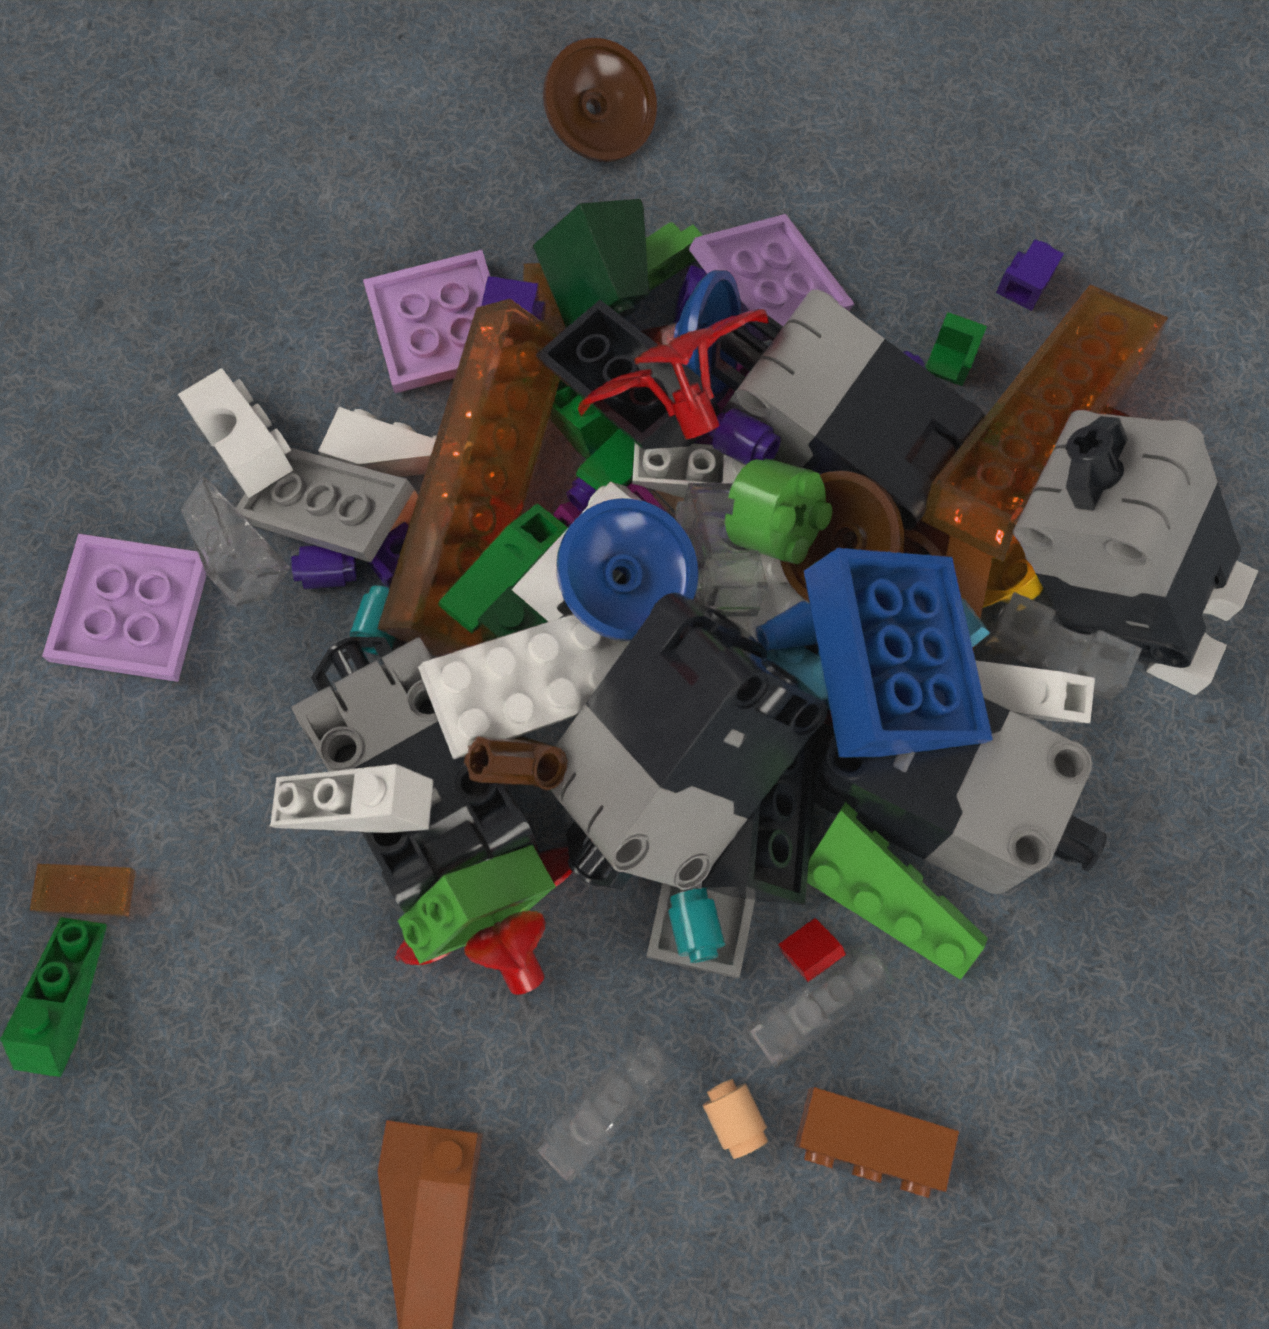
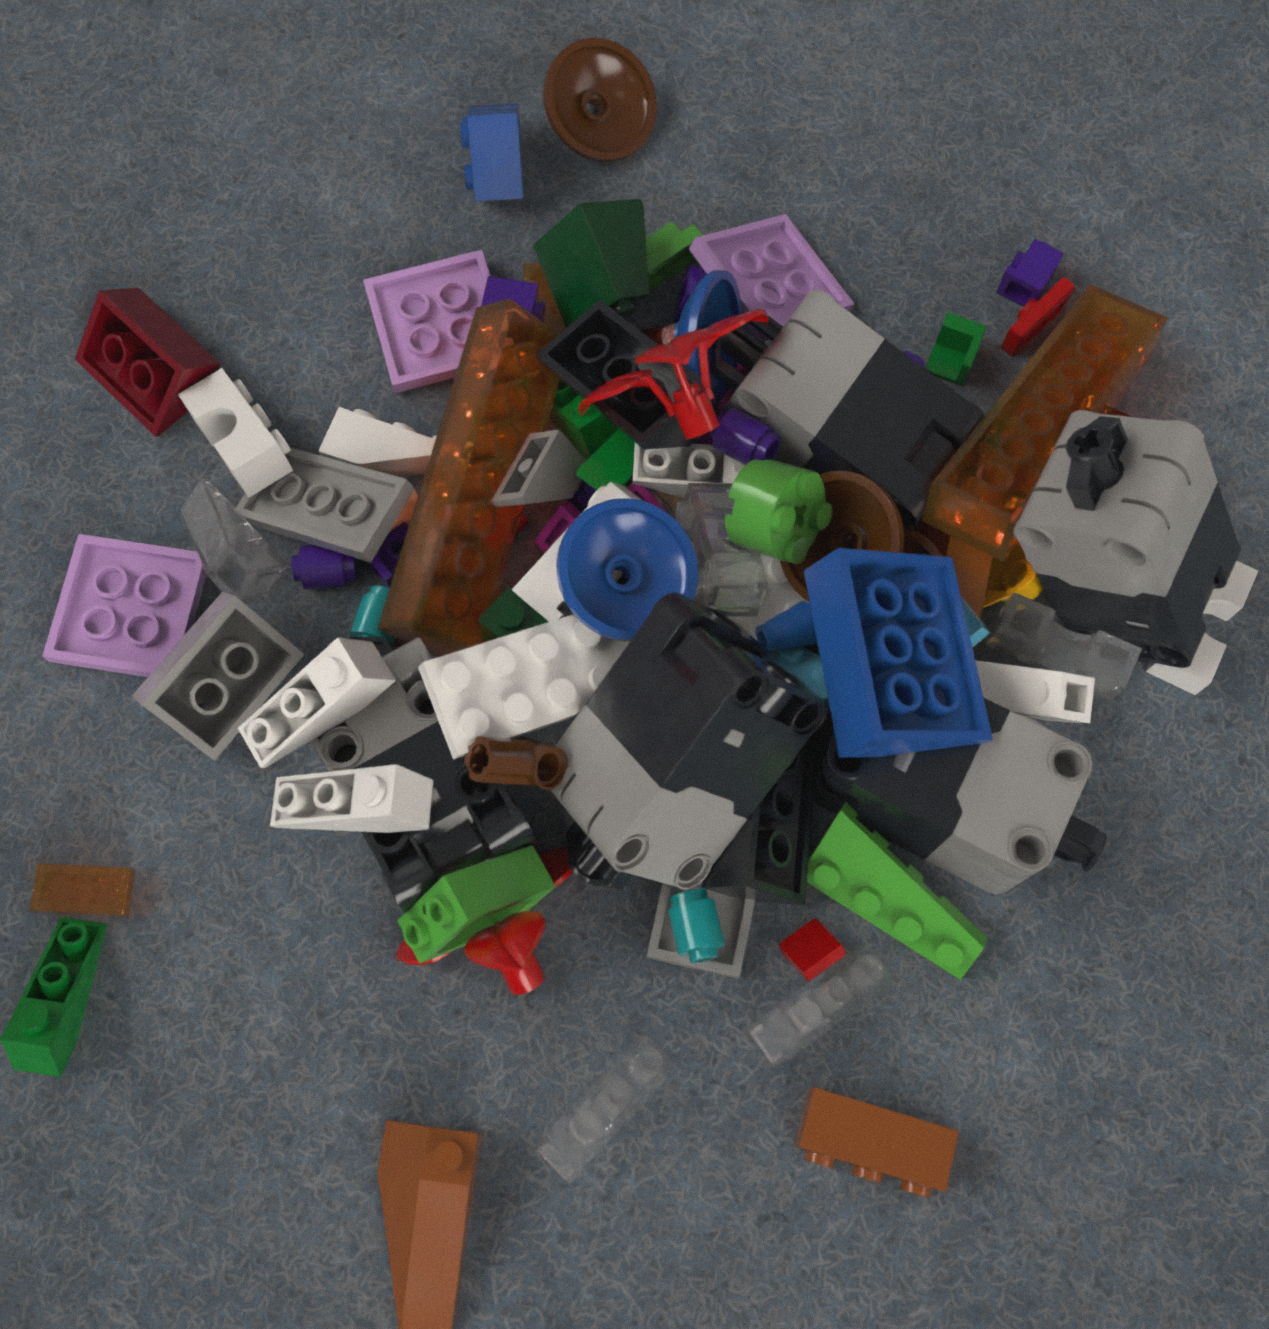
(142, 356): none -> dark red slope
(218, 674): none -> light grey brick
(317, 699): none -> white slope
(495, 152): none -> blue brick
(501, 565): green slope -> none
(541, 471): none -> light grey slope
(735, 1118): light nougat brick -> none
(1037, 316): none -> red plate

